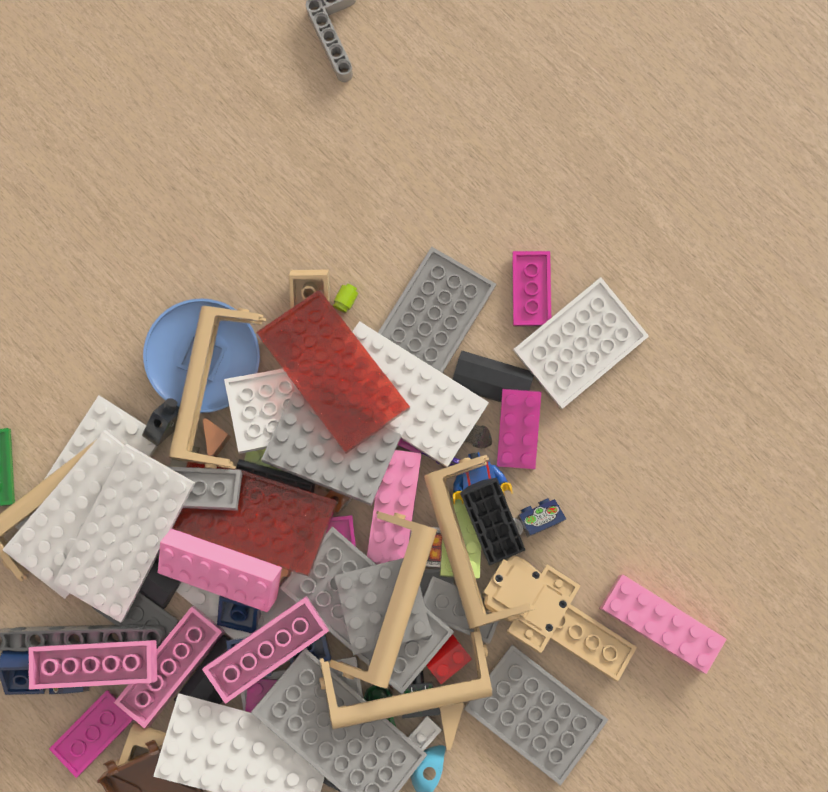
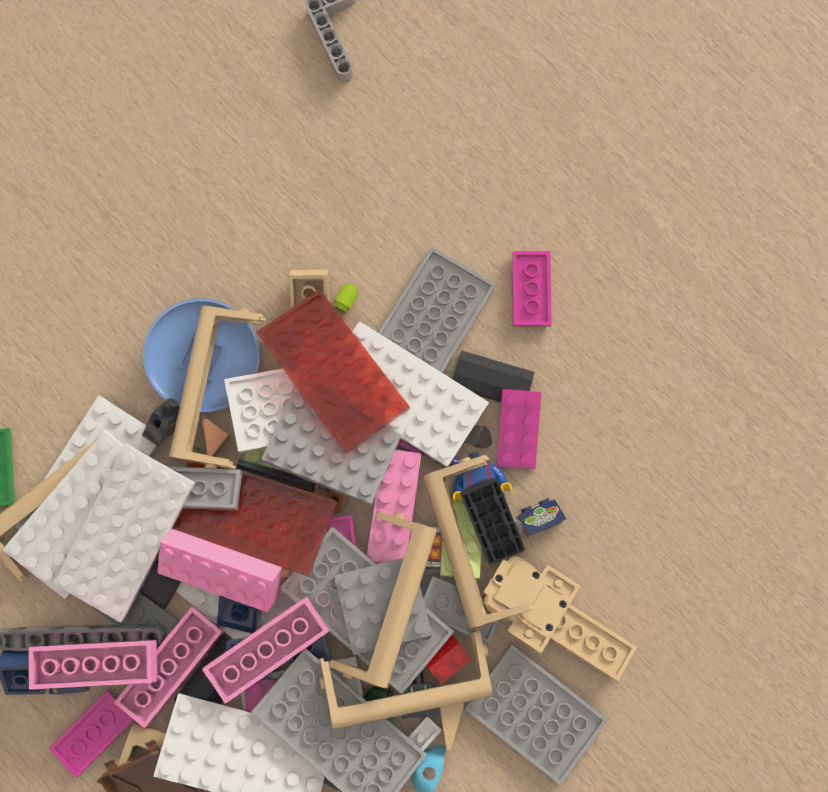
(580, 343): white plate -> none
(663, 624): bright pink brick -> none

